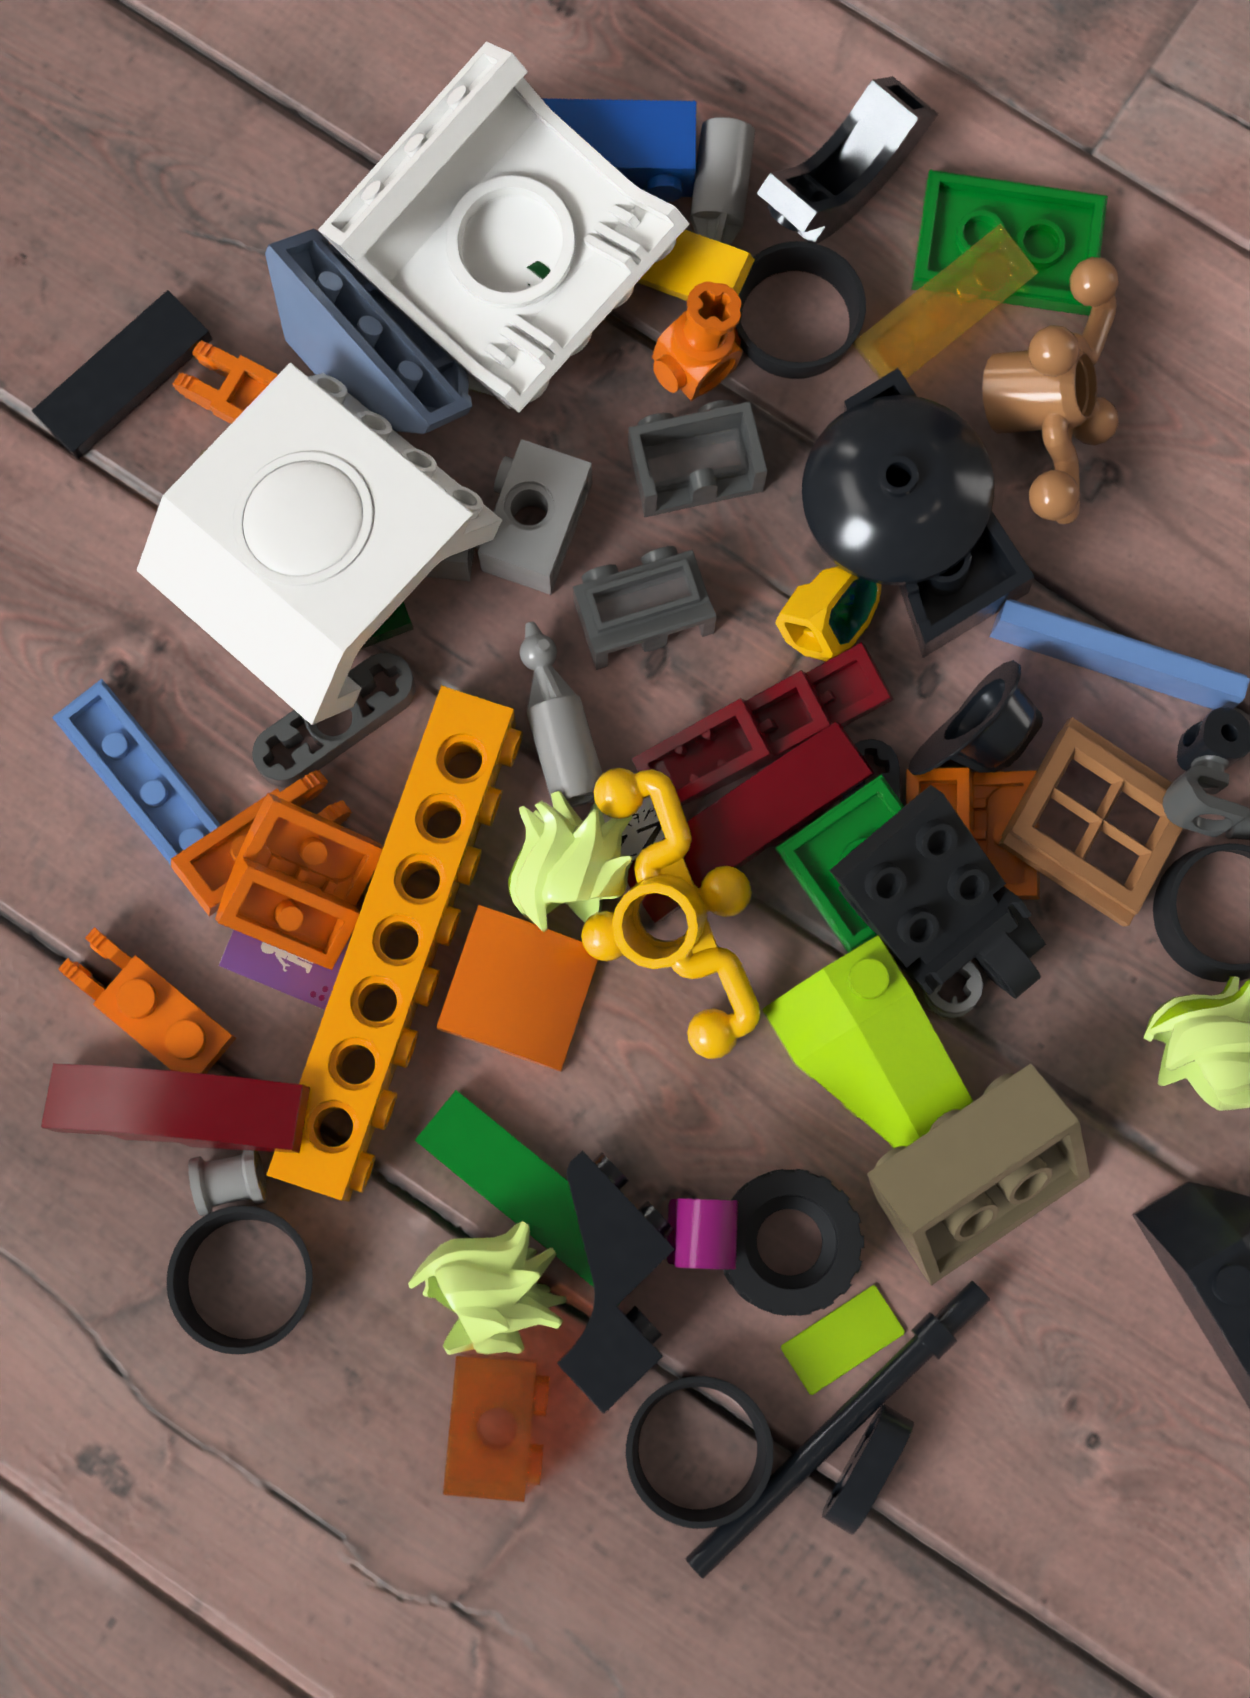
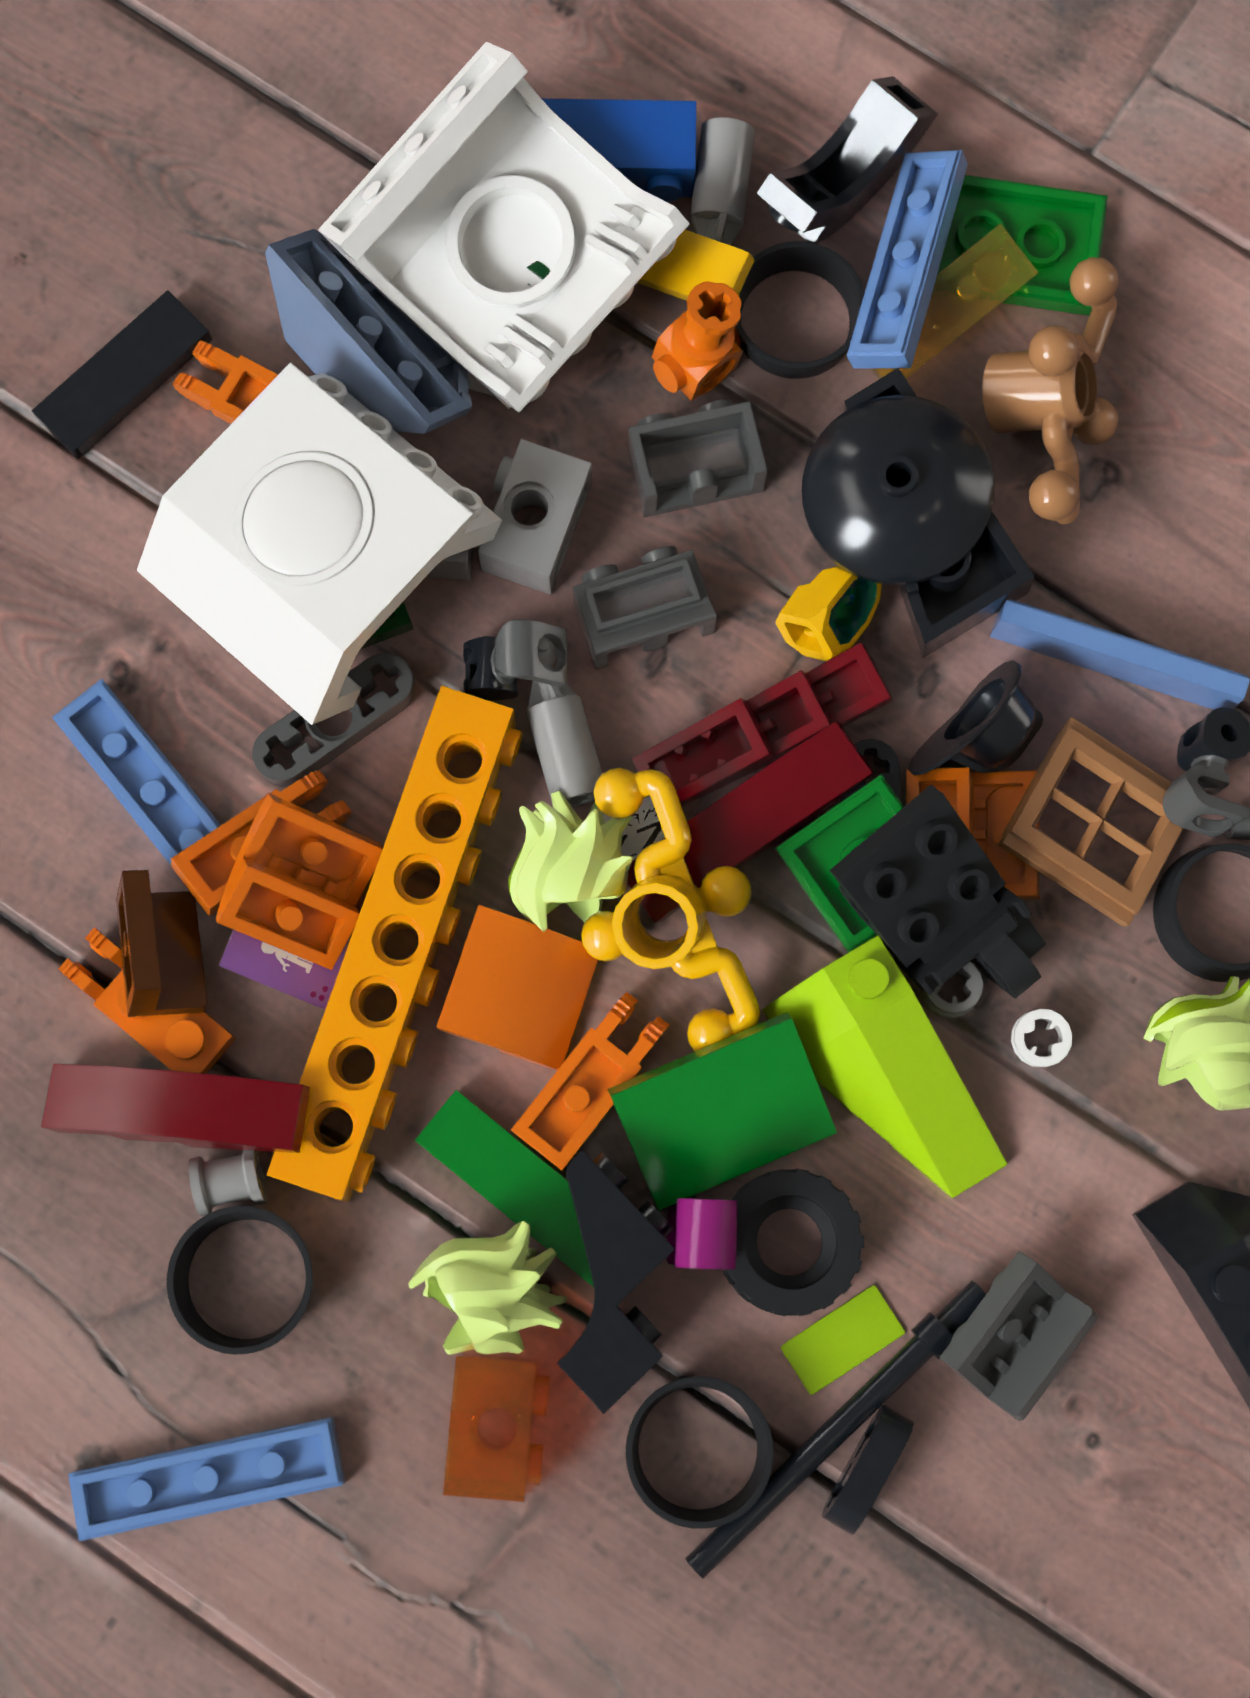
(159, 949): none -> reddish brown panel
(206, 1478): none -> medium blue tile
(499, 661): none -> dark grey leg
(578, 1094): none -> orange hinge
(722, 1110): none -> green tile
(907, 260): none -> medium blue tile
(981, 1172): dark tan slope -> none
(1019, 1337): none -> dark grey bracket
(1056, 1051): none -> white bush

